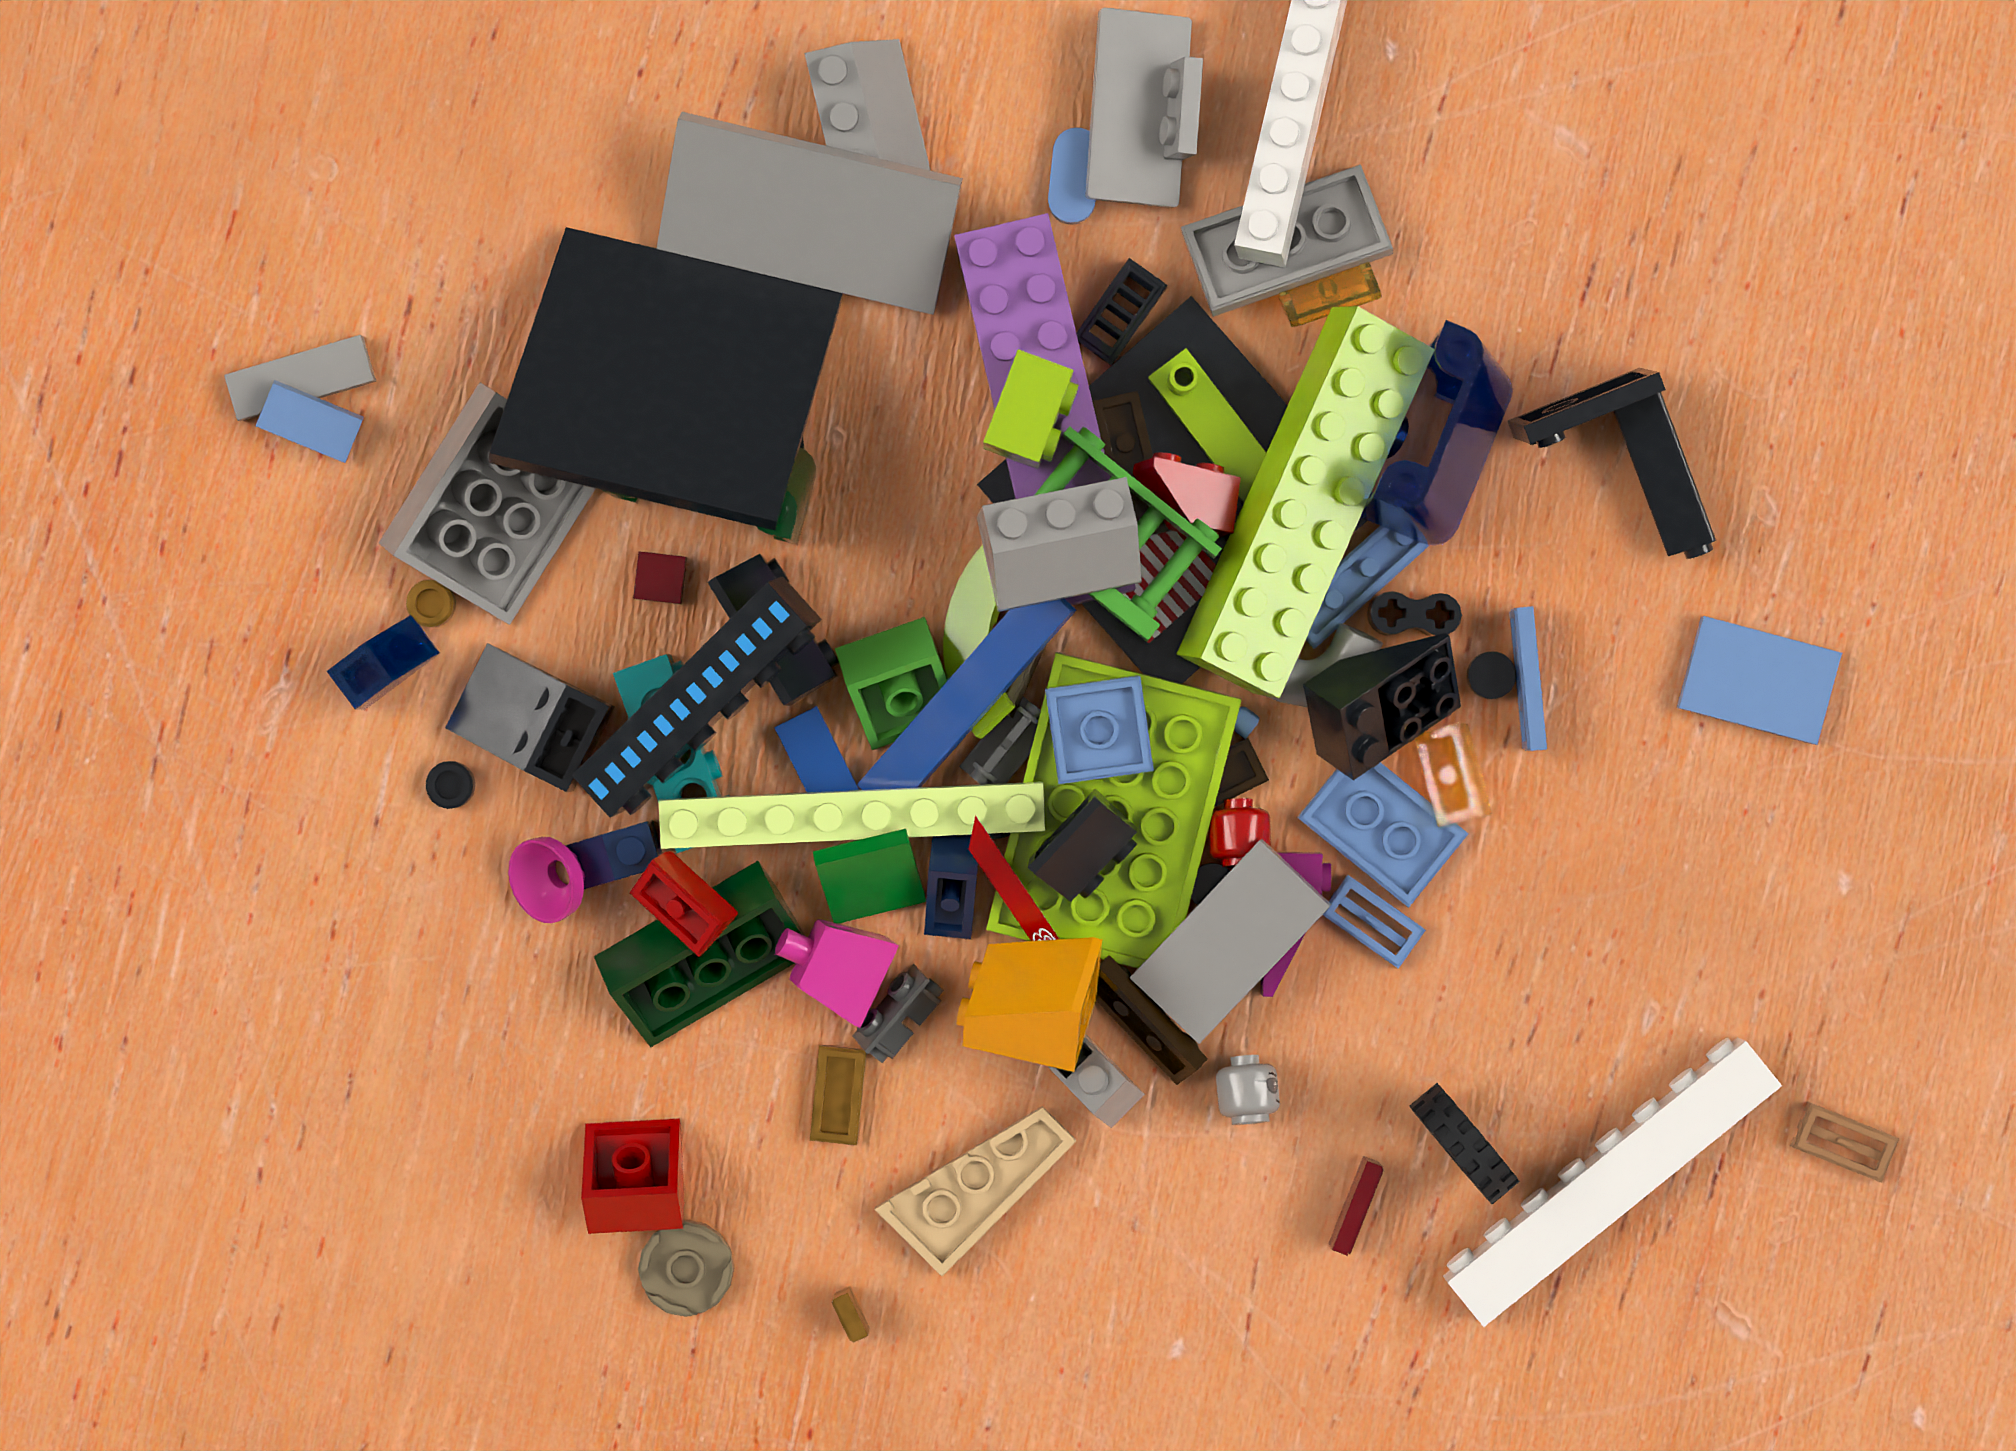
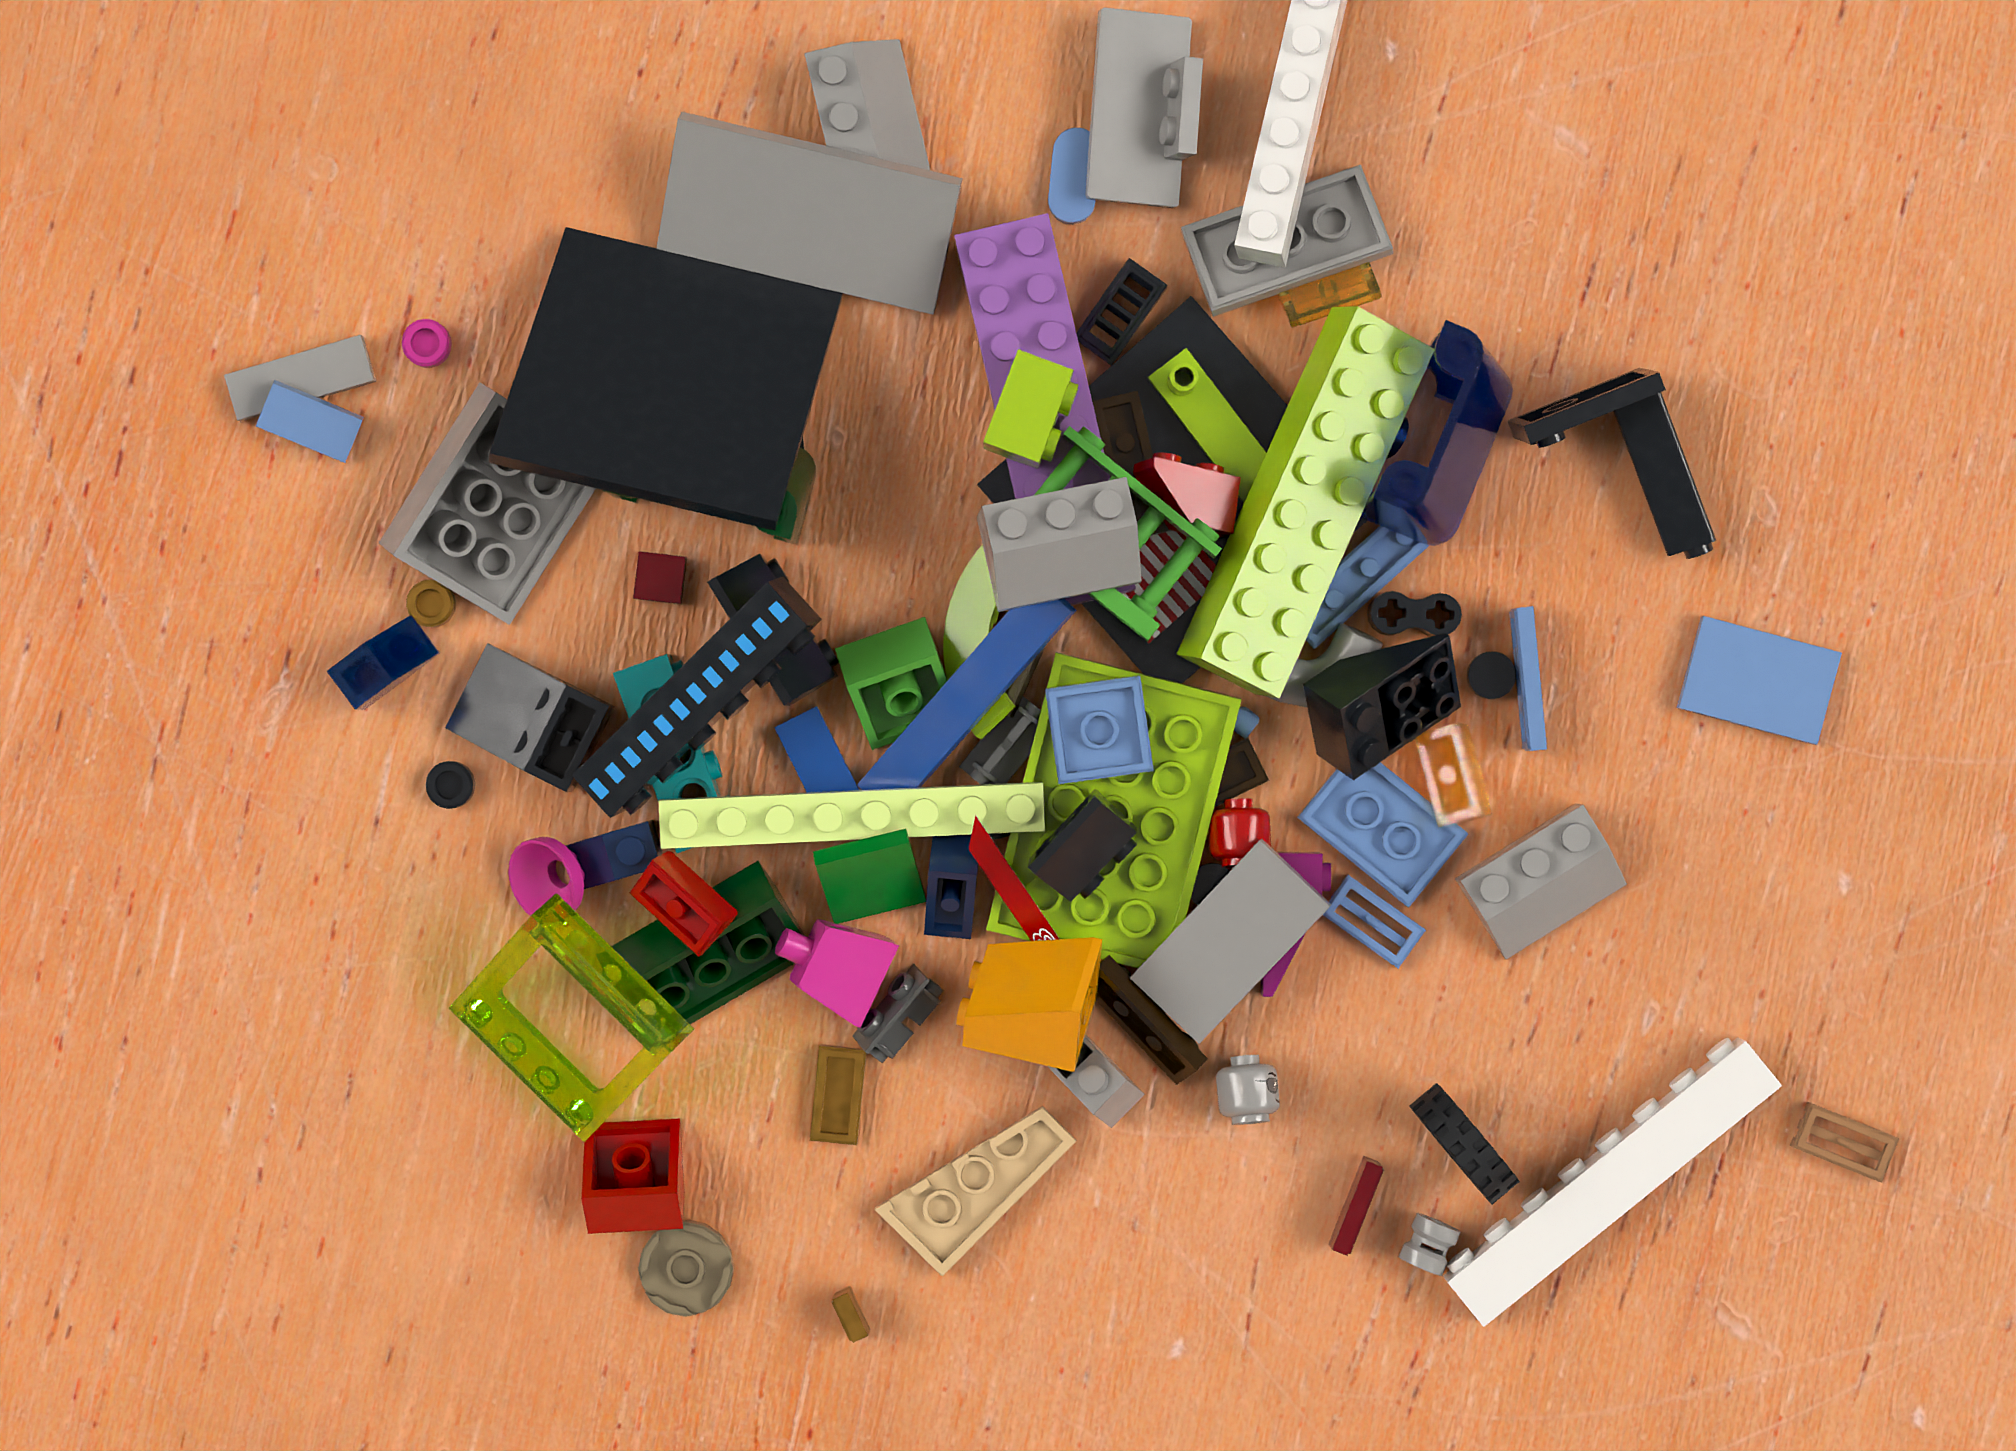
(426, 343): none -> dark pink tile
(607, 979): none -> clear neon green piece
(1432, 1233): none -> light grey wheel
(1542, 880): none -> light grey slope

